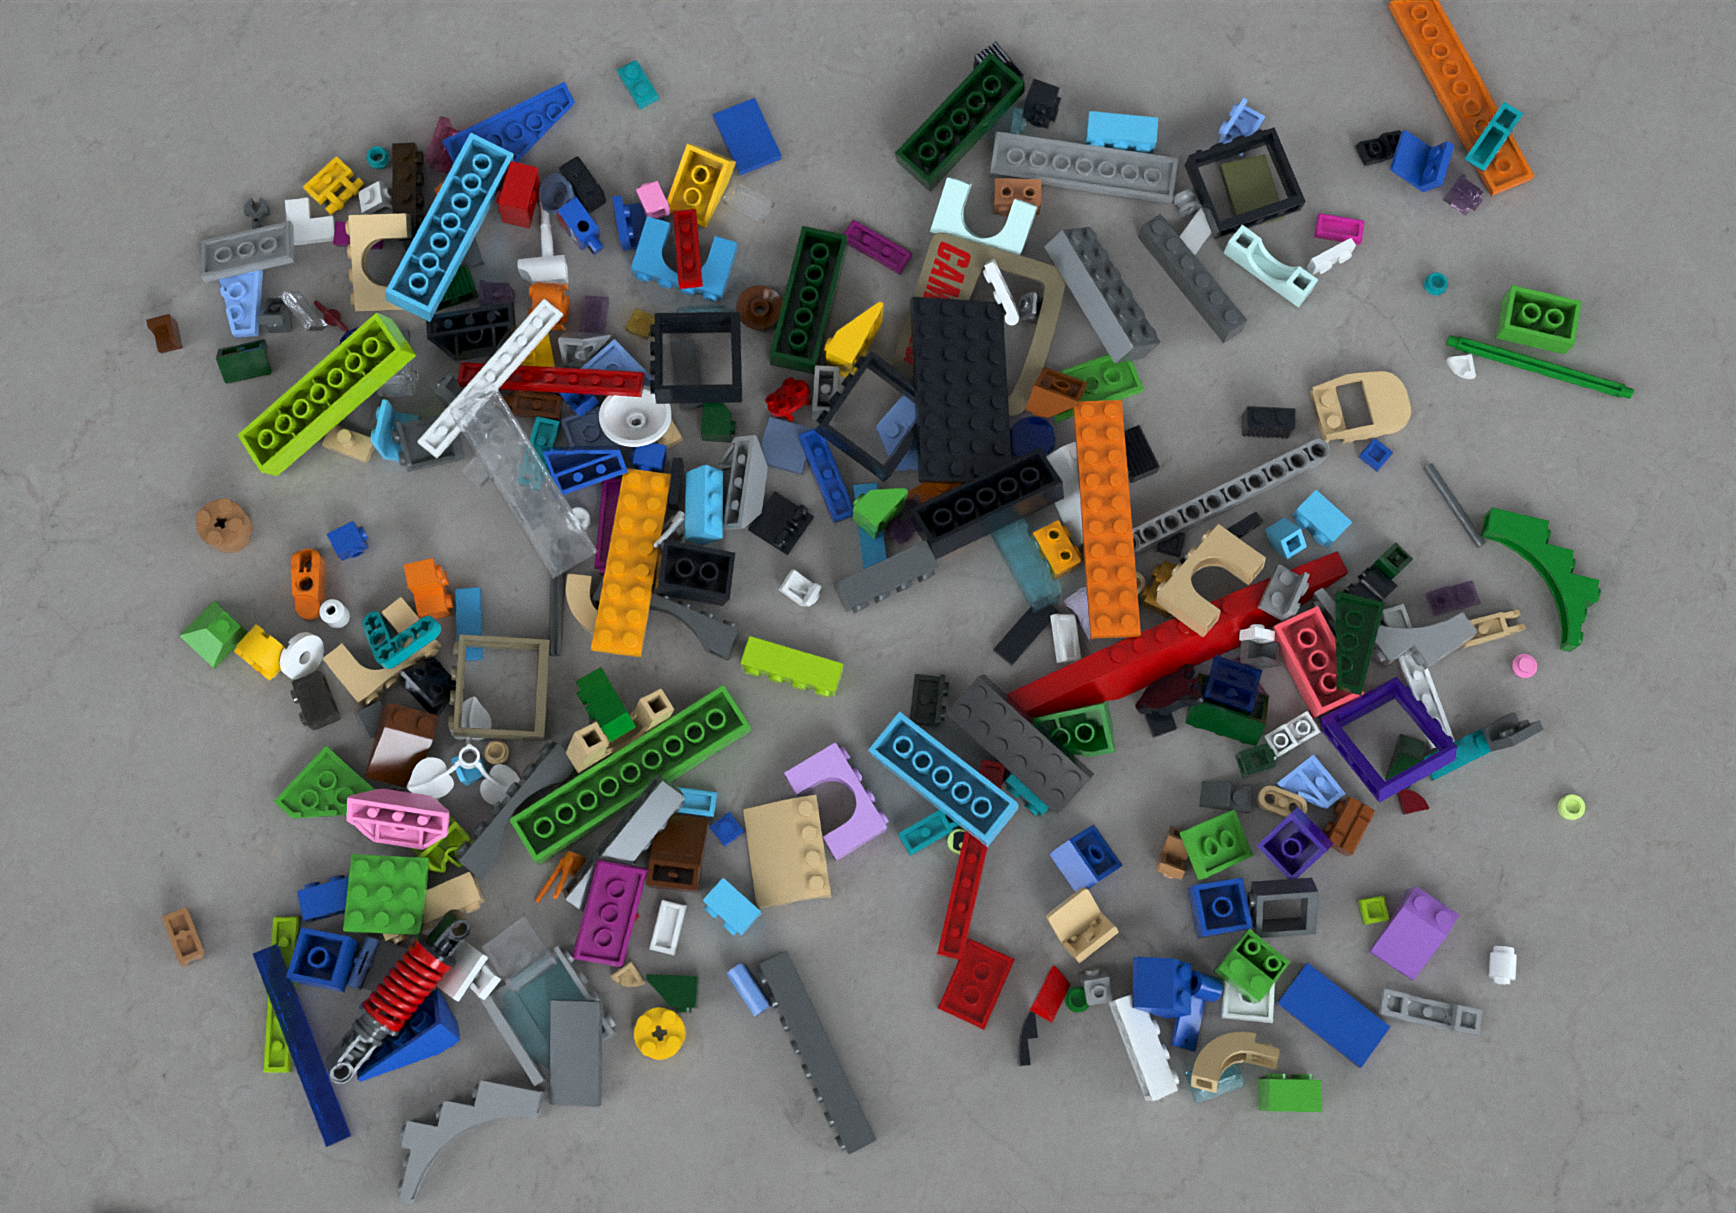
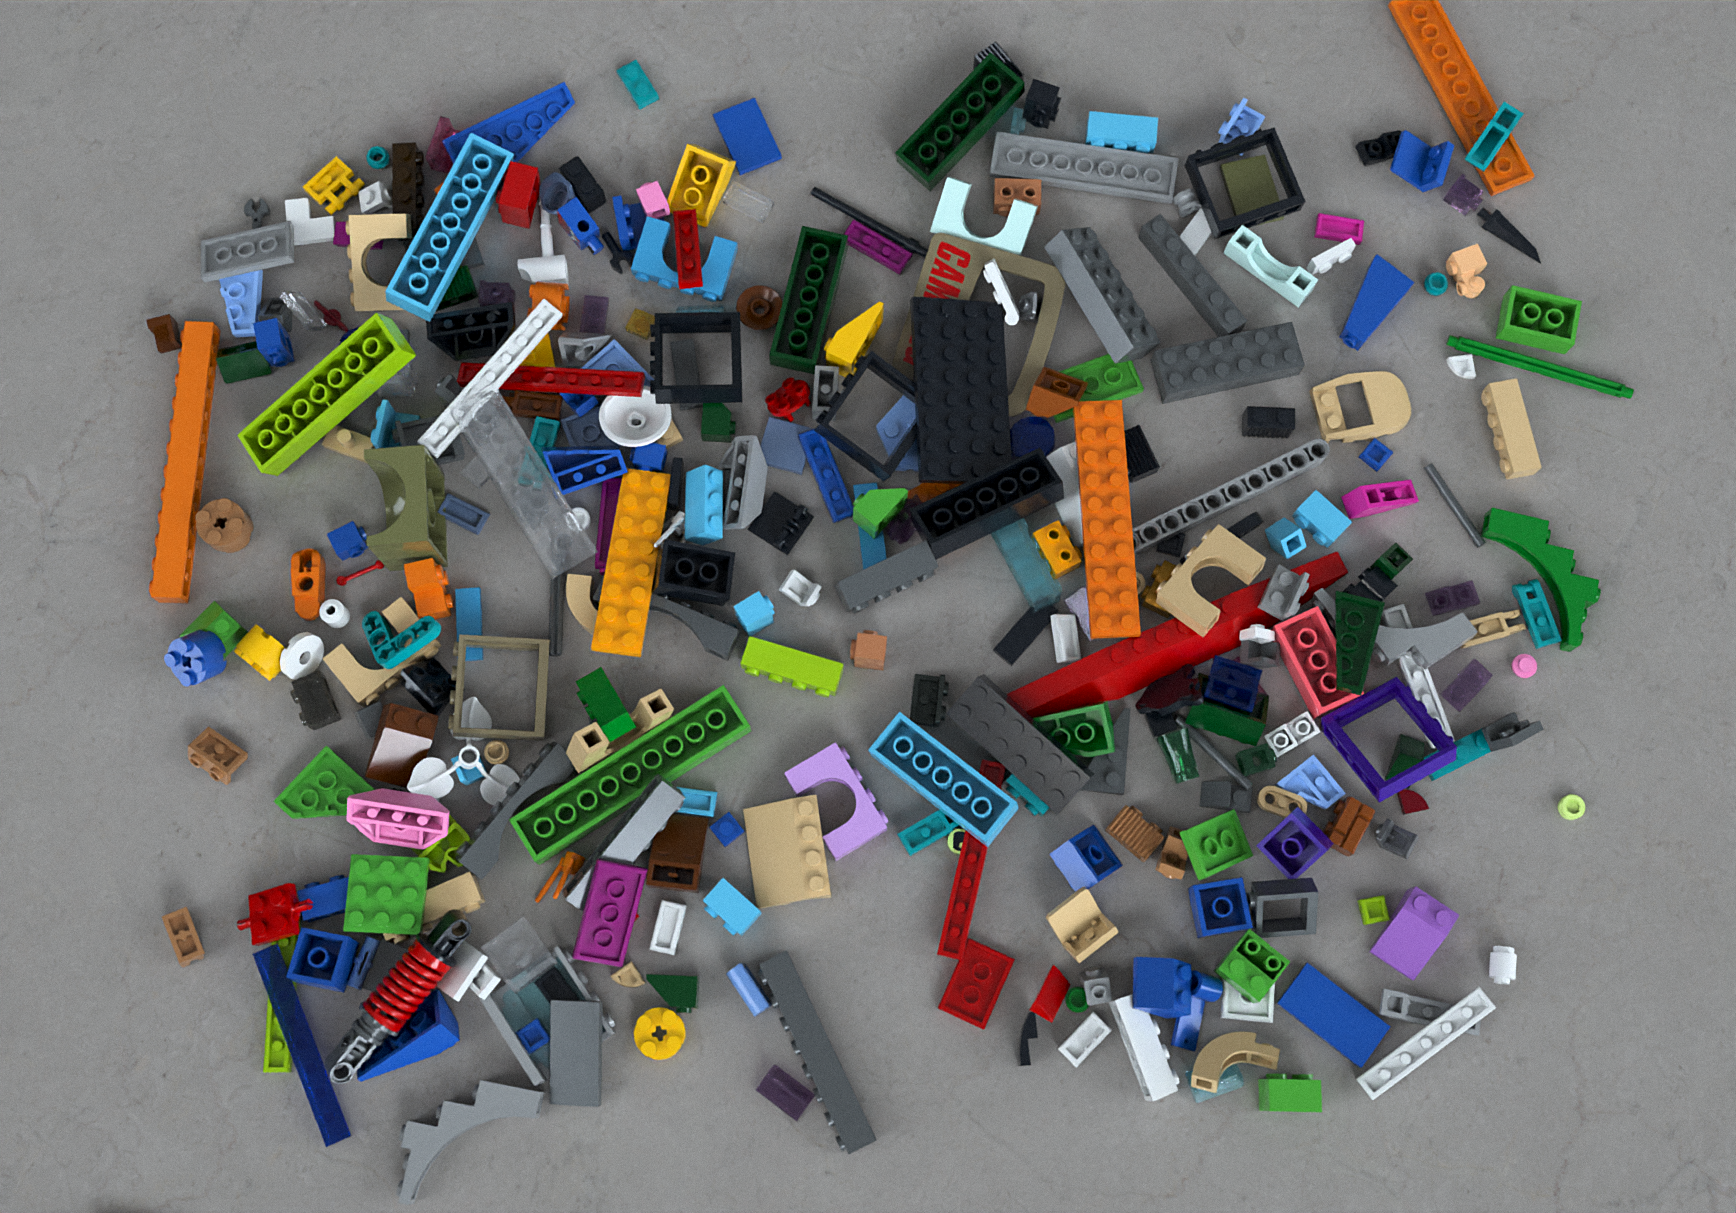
(185, 463): none -> orange brick
(196, 657): none -> blue brick
(216, 755): none -> medium nougat bracket
(274, 342): none -> blue brick
(274, 914): none -> red plate
(341, 580): none -> red hinge
(412, 496): none -> olive piece
(463, 514): none -> sand blue tile
(533, 1036): none -> blue tile
(555, 986): none -> black tile
(618, 255): none -> black bar
(754, 613): none -> medium azure brick
(785, 1092): none -> clear purple slope
(869, 650): none -> nougat brick
(909, 243): none -> black bar
(1084, 1039): none -> white plate
(1111, 768): none -> dark grey wing
(1135, 832): none -> medium nougat brick
(1179, 755): none -> clear green plant
(1215, 754): none -> dark grey bar
(1227, 362): none -> dark grey brick
(1376, 298): none -> blue slope
(1379, 498): none -> dark pink slope
(1395, 839): none -> flat silver bracket
(1425, 1043): none -> white tile
(1463, 266): none -> light nougat brick
(1466, 685): none -> clear purple slope
(1503, 229): none -> black bar
(1511, 429): none -> tan brick
(1536, 614): none -> teal plate

